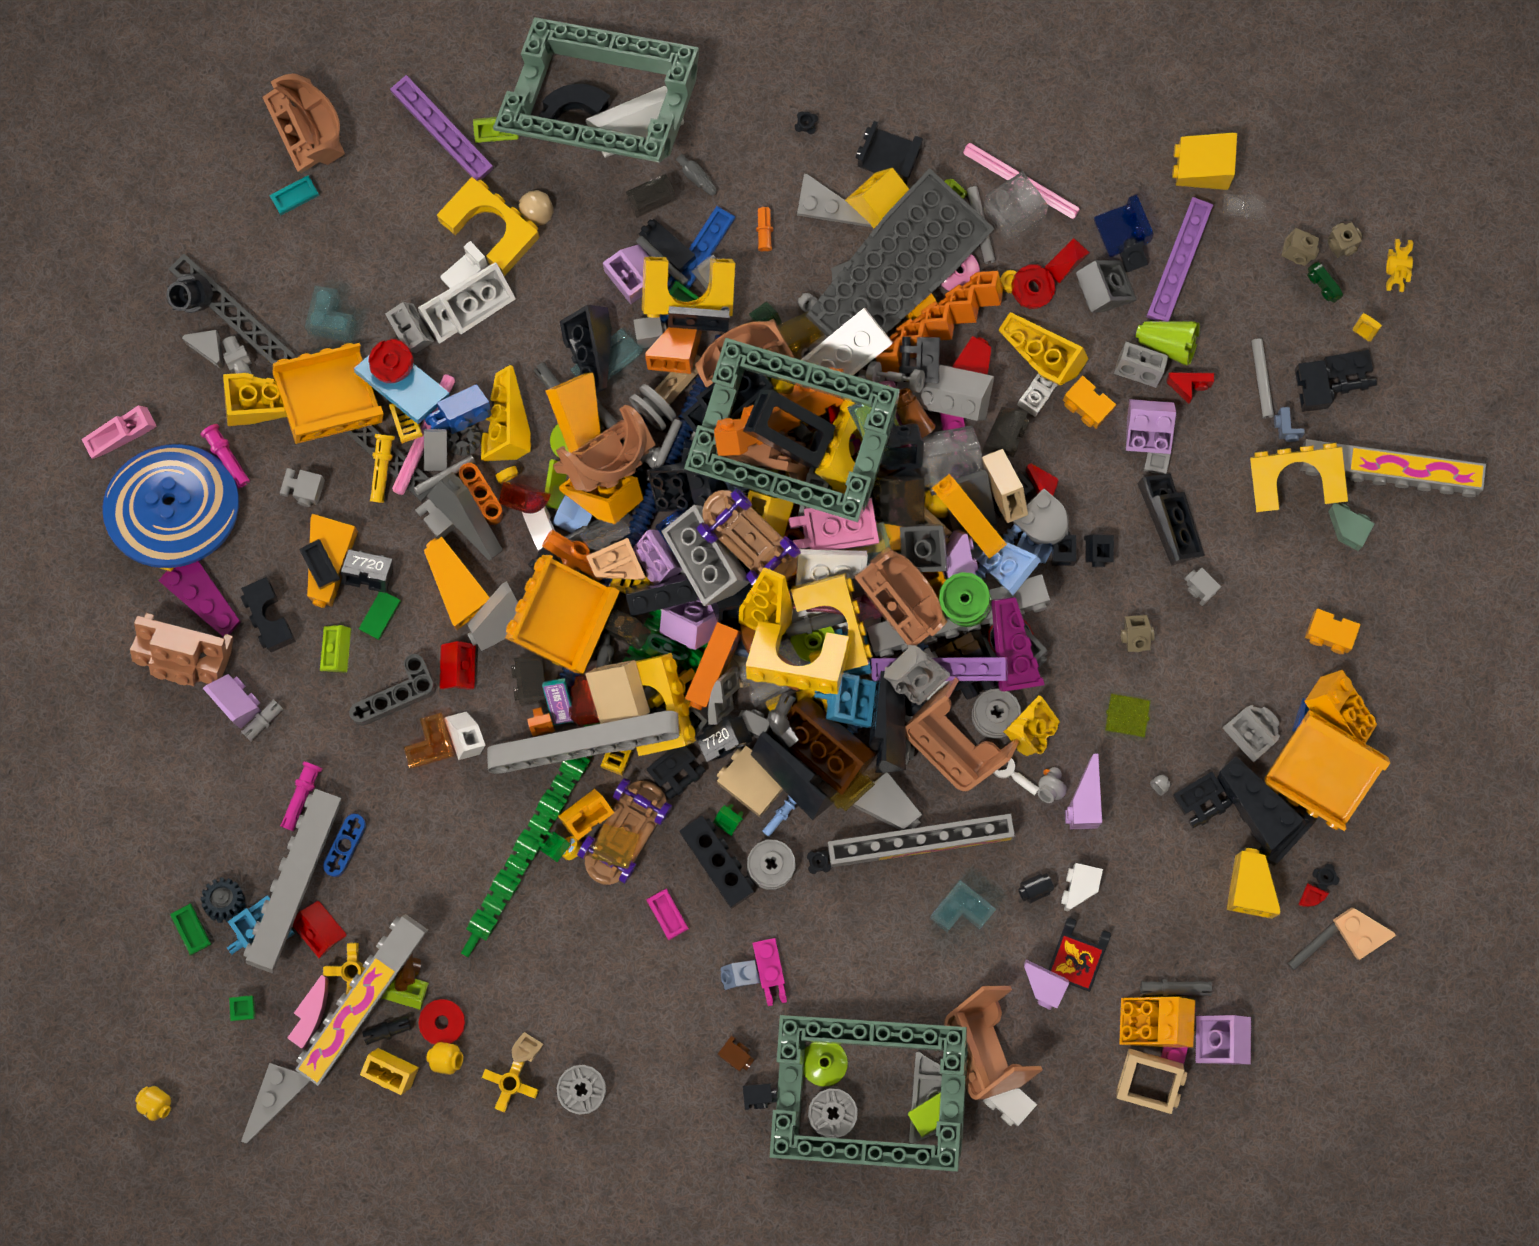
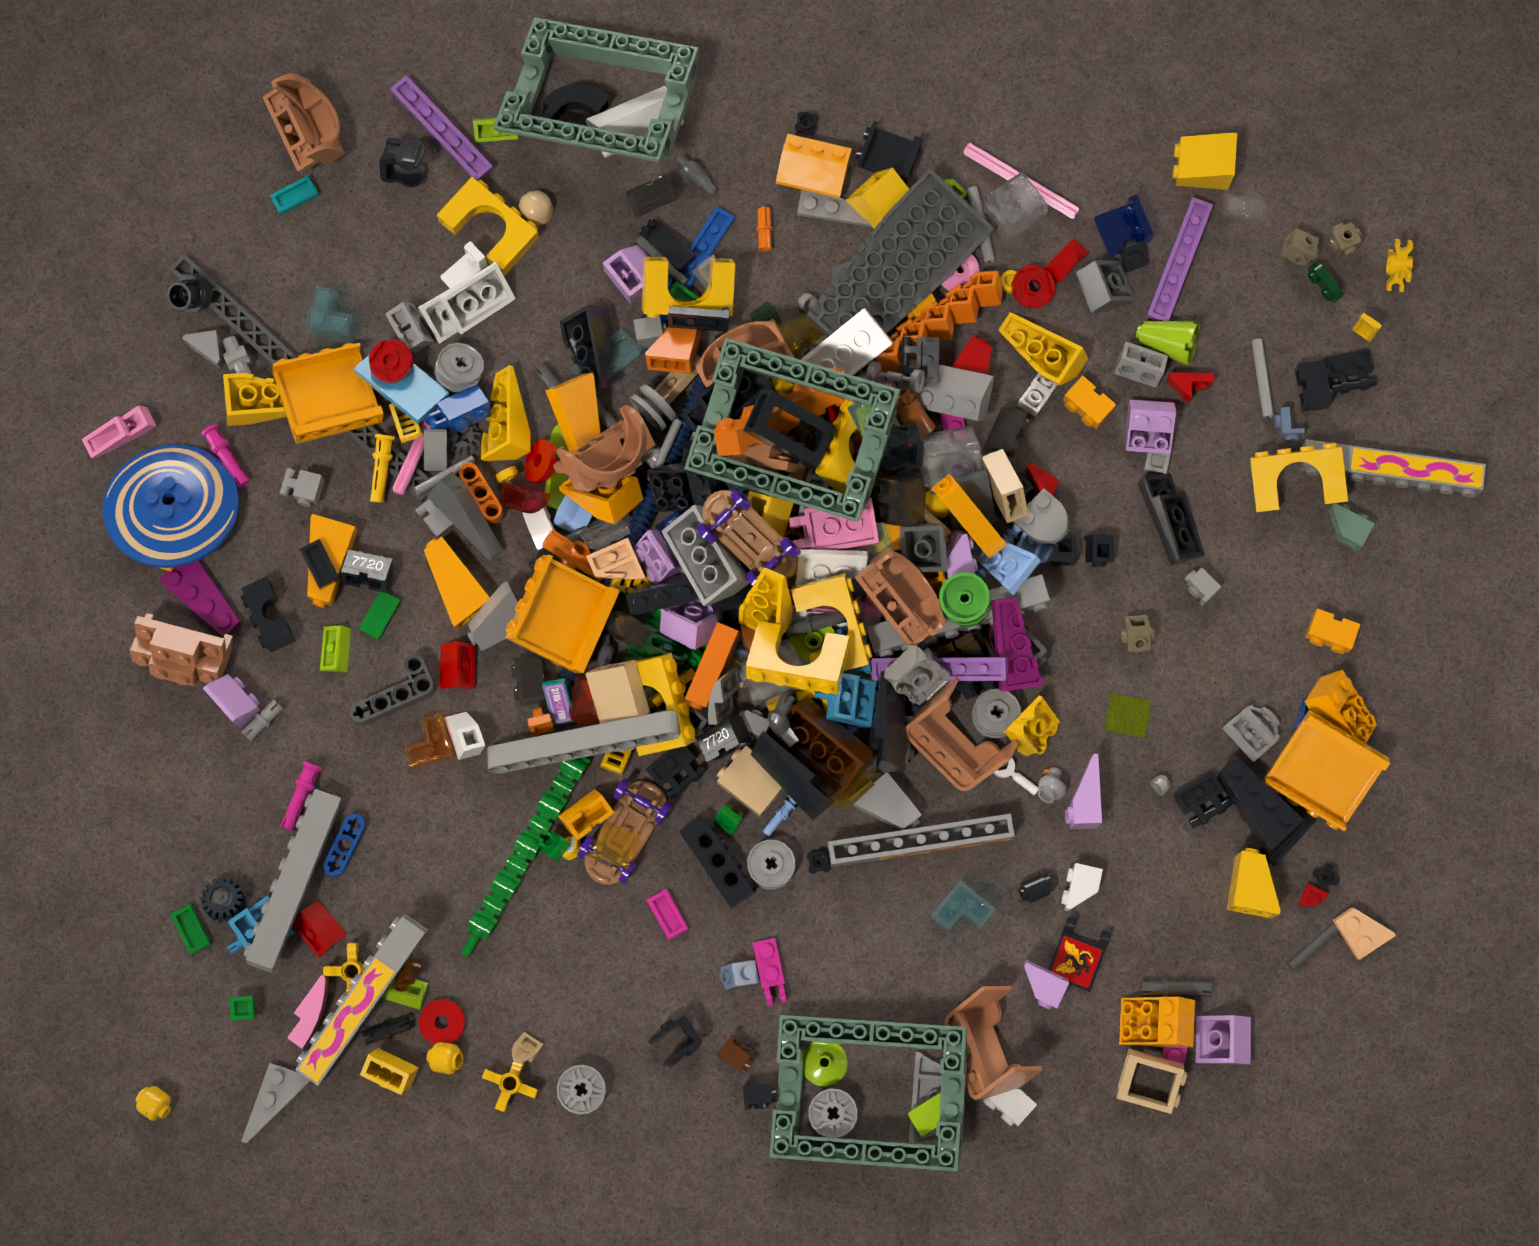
(402, 162): none -> black piece
(458, 367): none -> light grey wheel
(540, 461): none -> red tile
(689, 1032): none -> black piece
(813, 166): none -> light orange slope

